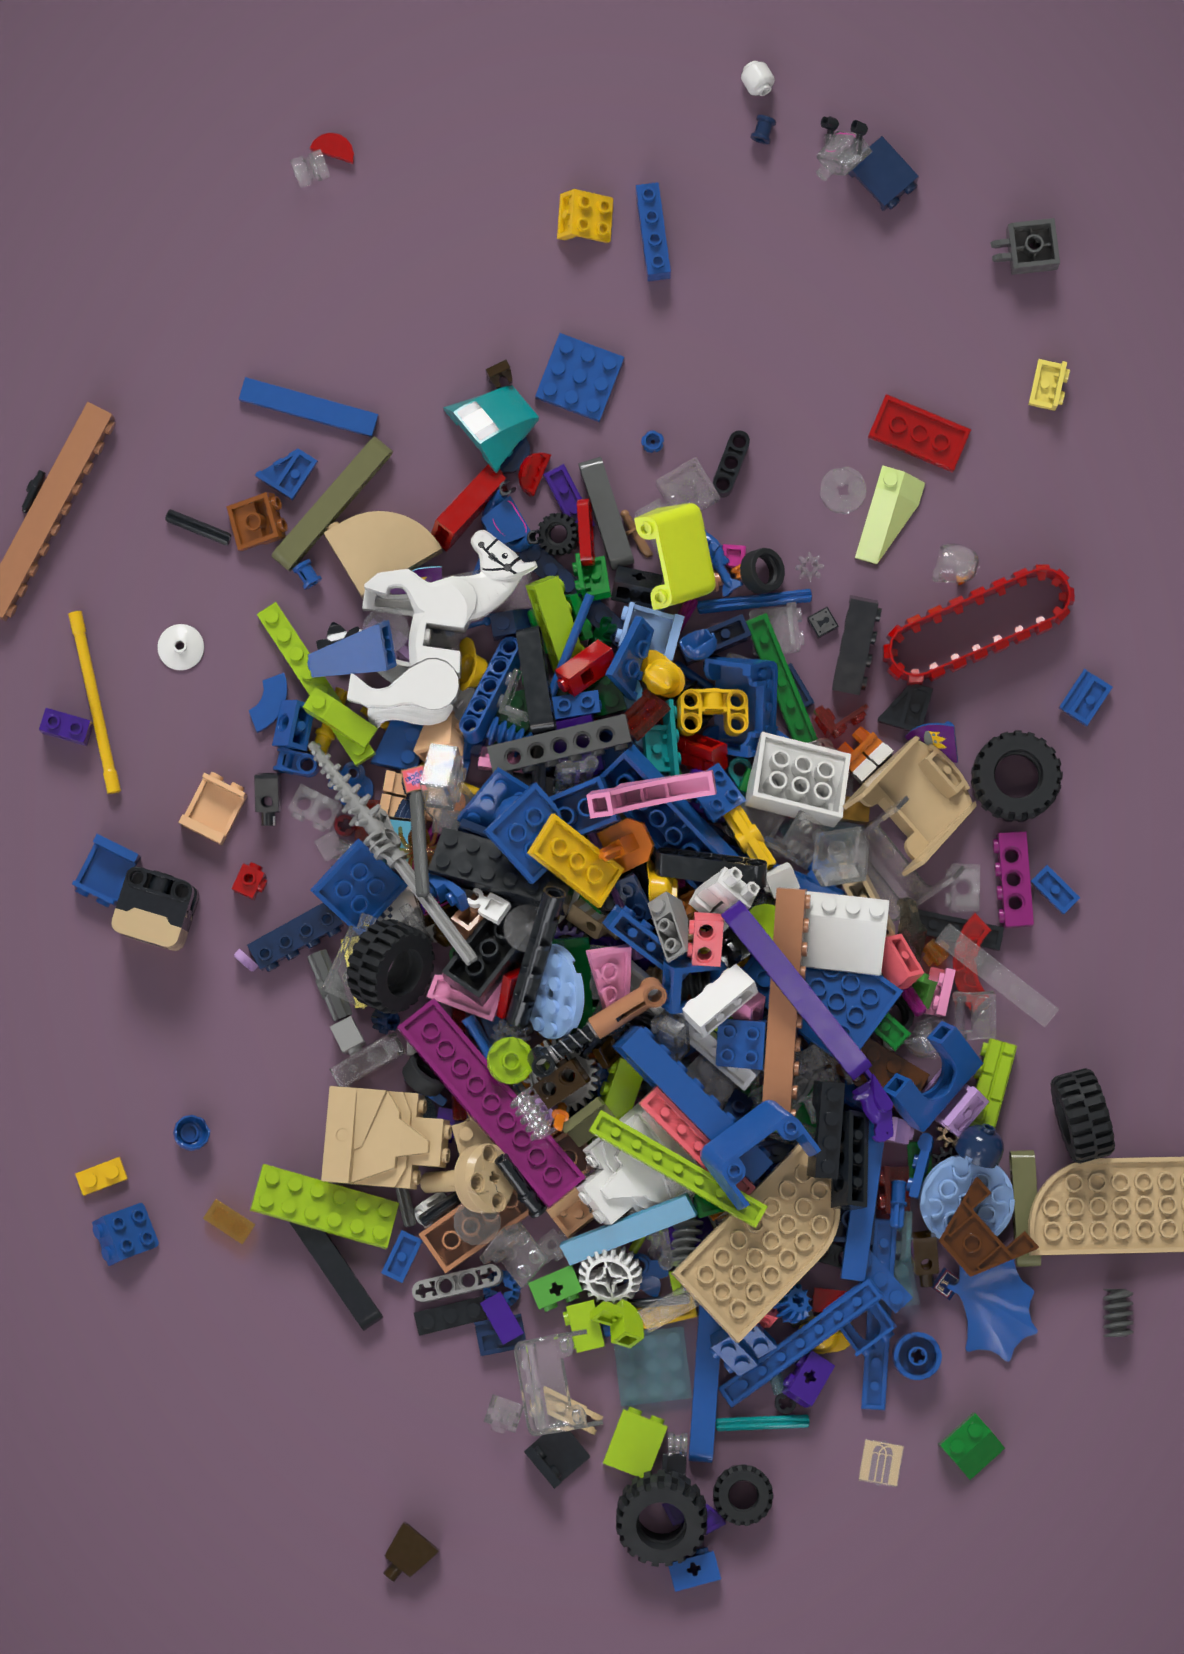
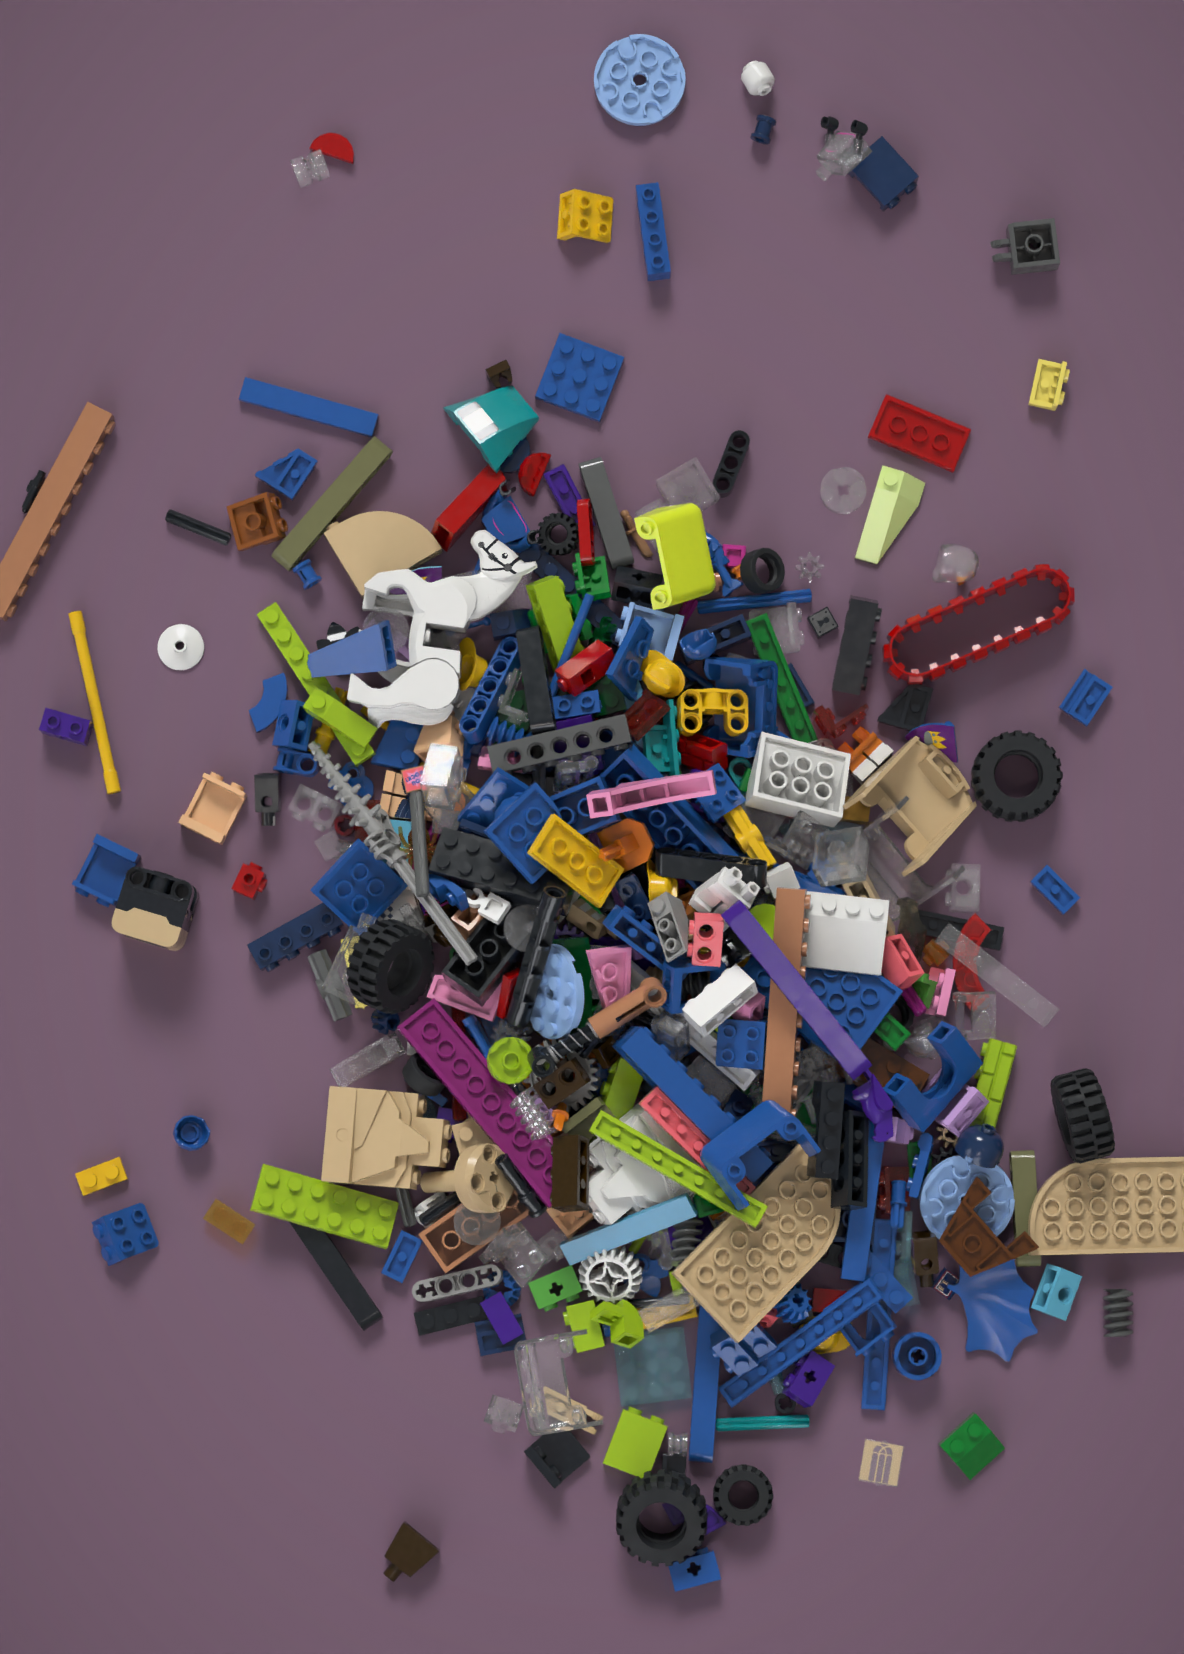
(245, 960): lavender tile -> none
(348, 1036): light grey brick -> none
(570, 1173): none -> dark brown brick
(642, 103): none -> light blue plate
(646, 441): blue plate -> none
(1018, 844): magenta brick -> none
(1056, 1292): none -> medium azure brick

